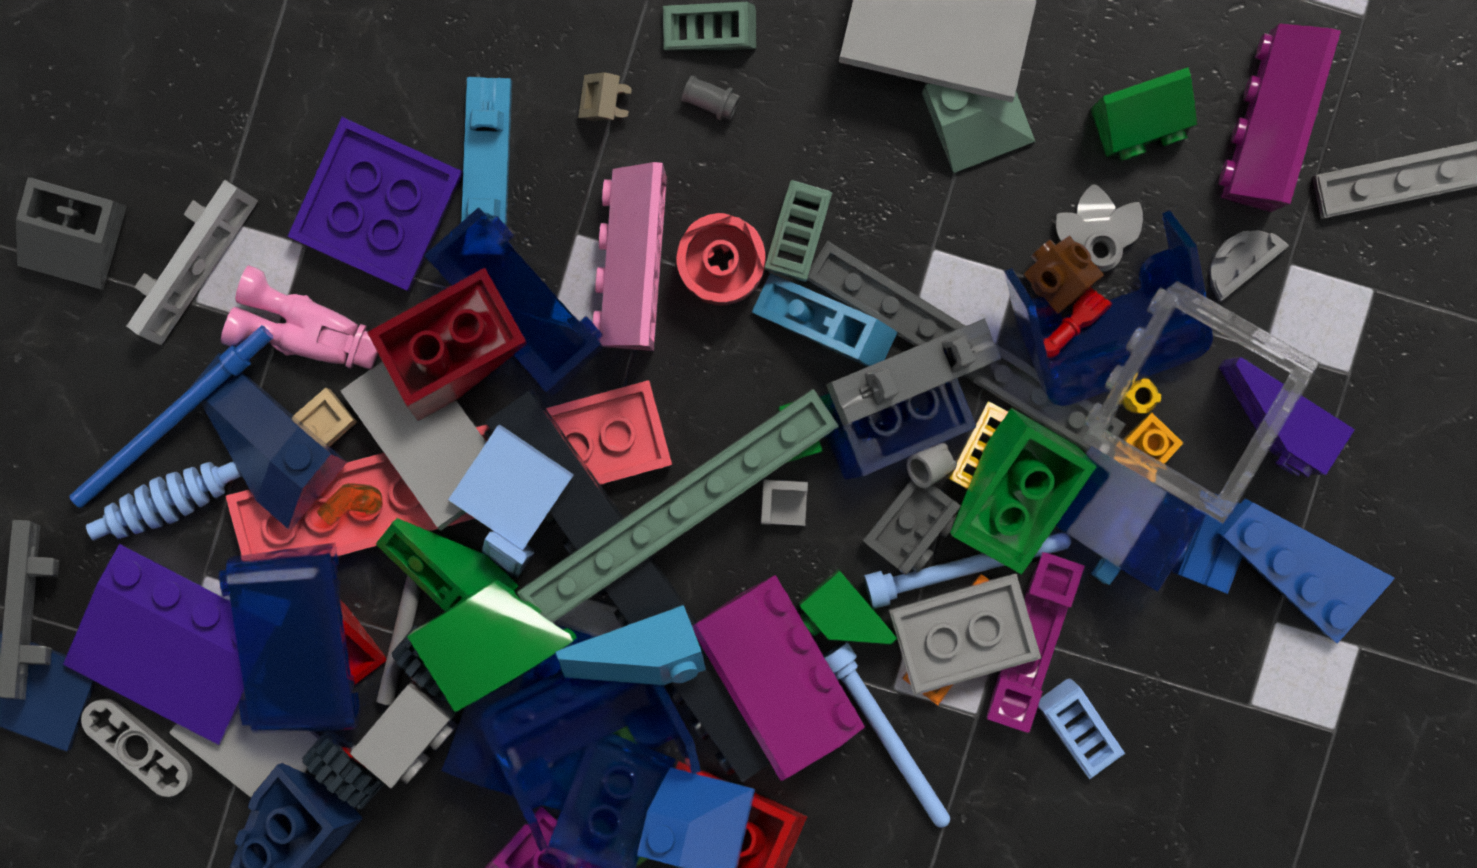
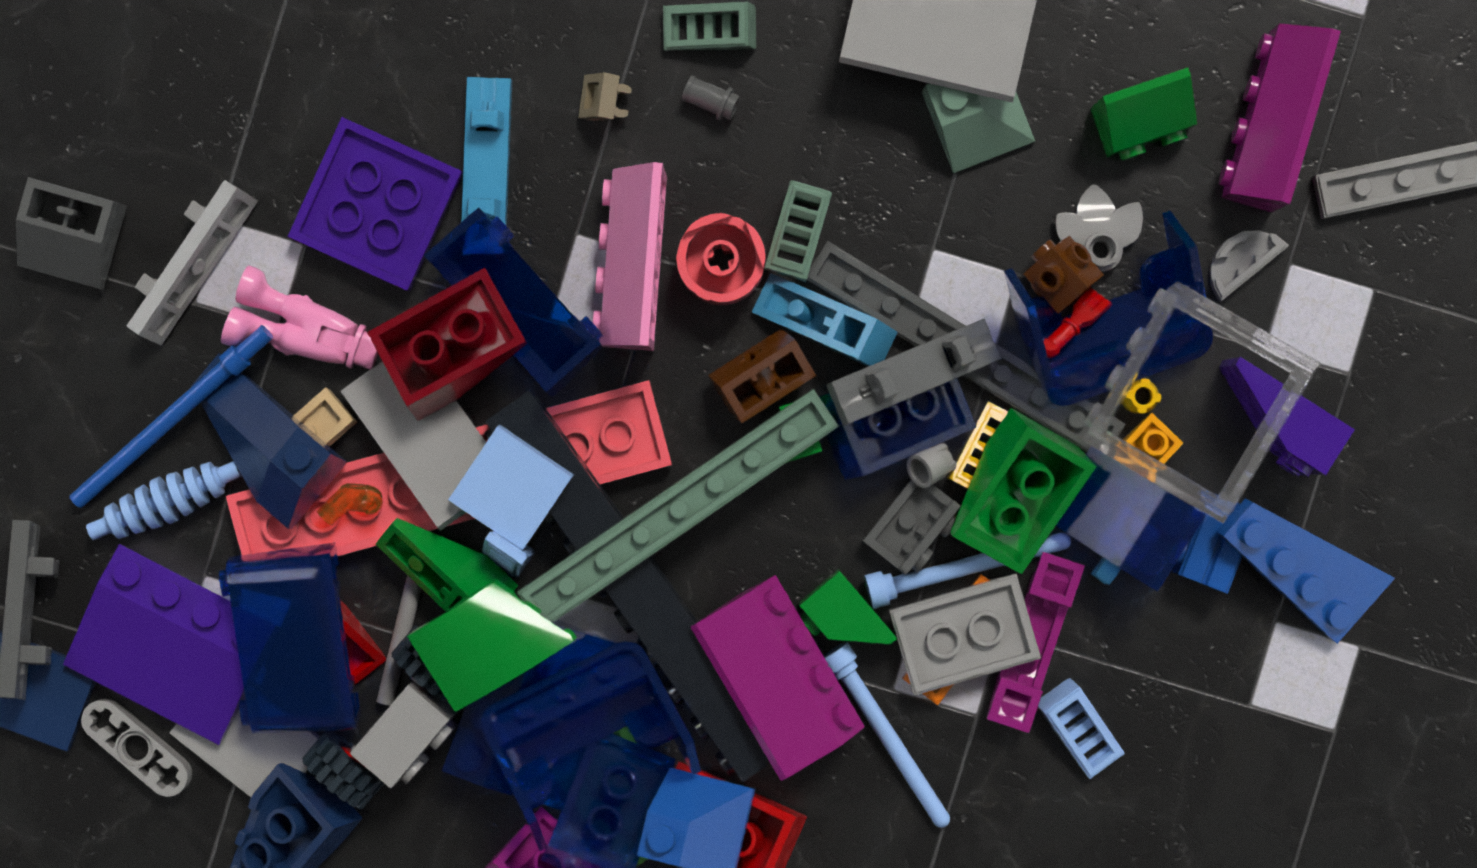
(644, 652): dark azure slope -> none
(762, 375): none -> reddish brown brick
(784, 502): light grey panel -> none

